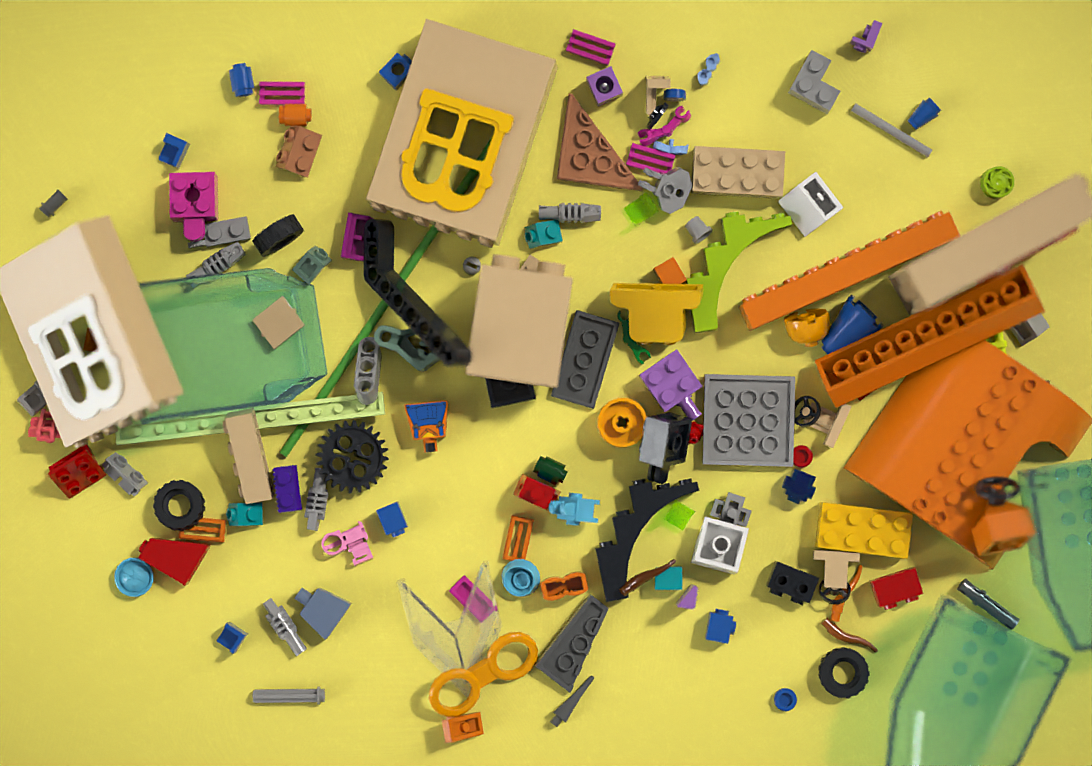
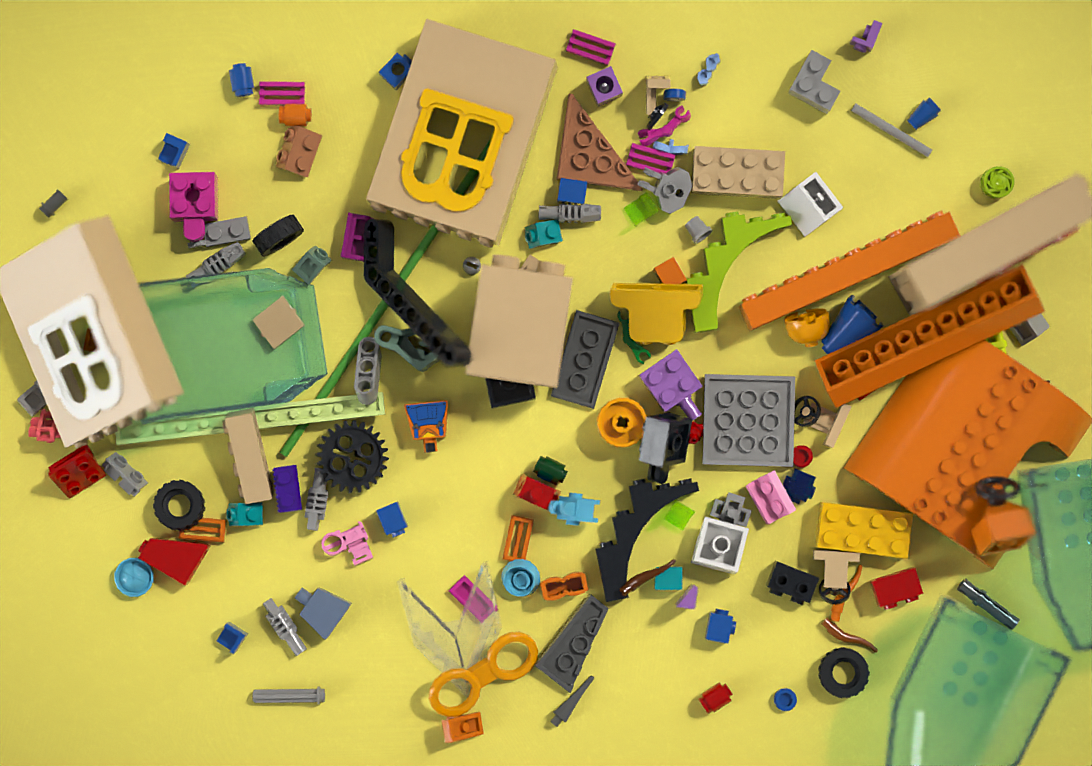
(572, 191): none -> blue panel
(716, 697): none -> red brick
(770, 497): none -> bright pink bracket

